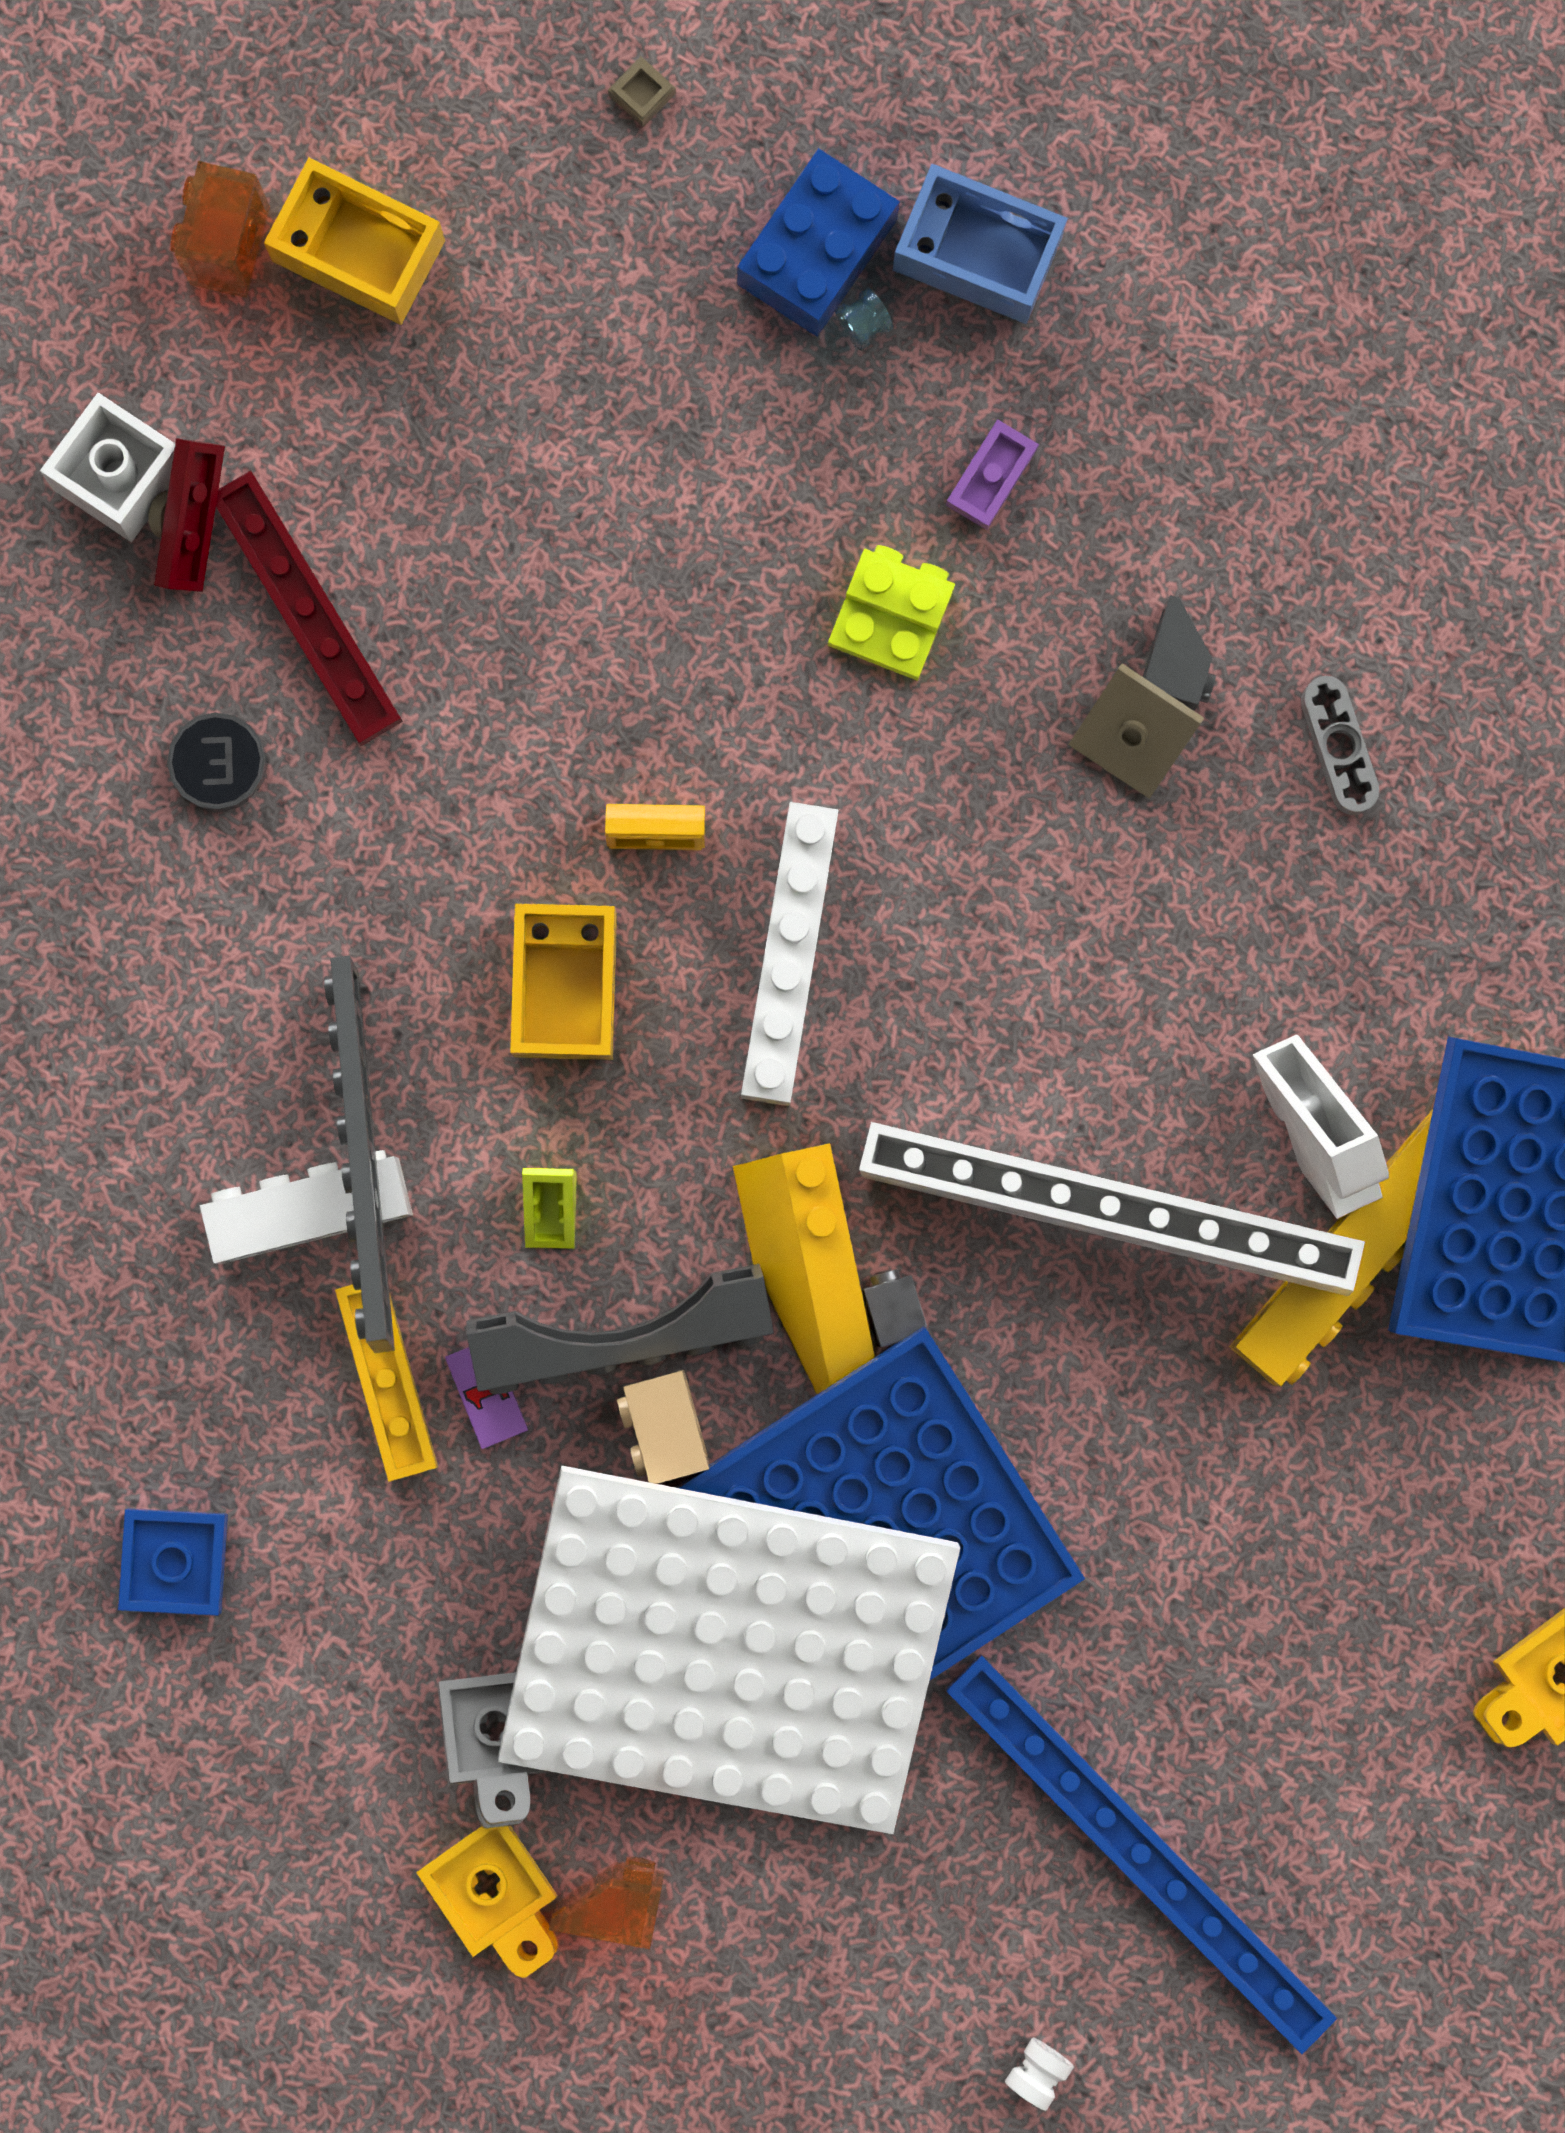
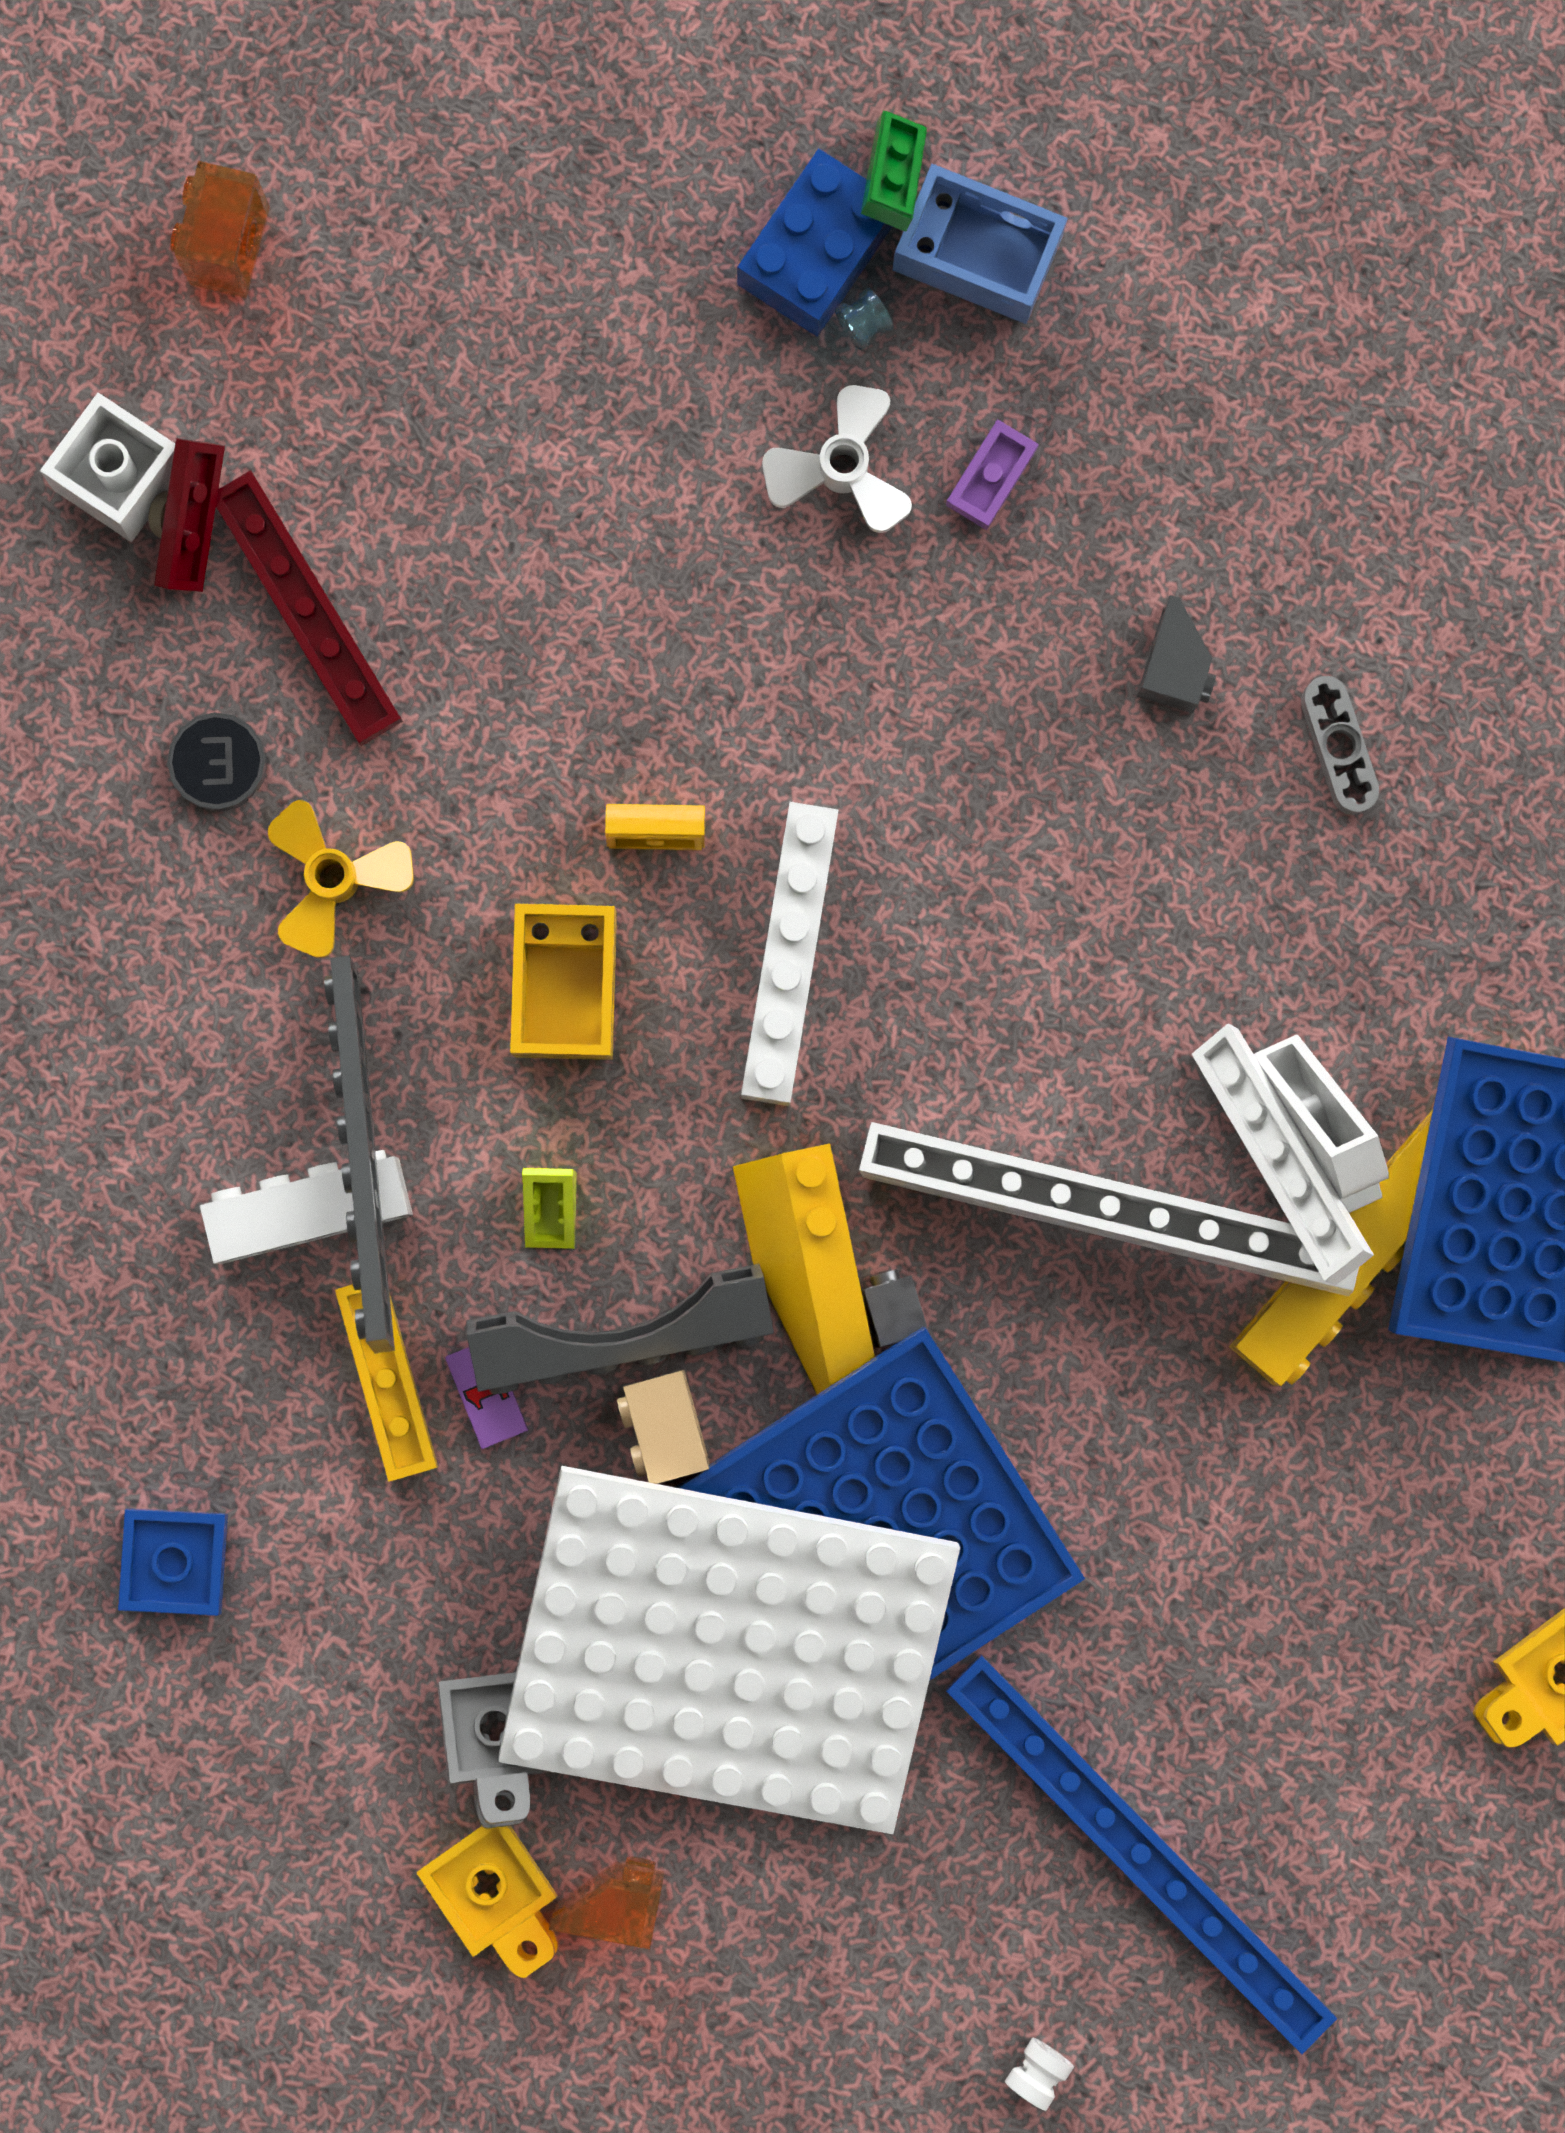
(312, 922): none -> yellow piece
(355, 242): yellow piece -> none
(642, 91): dark tan tile -> none
(796, 473): none -> white piece
(892, 611): neon yellow plate -> none
(894, 170): none -> green tile
(1136, 731): dark tan plate -> none
(1282, 1155): none -> white plate

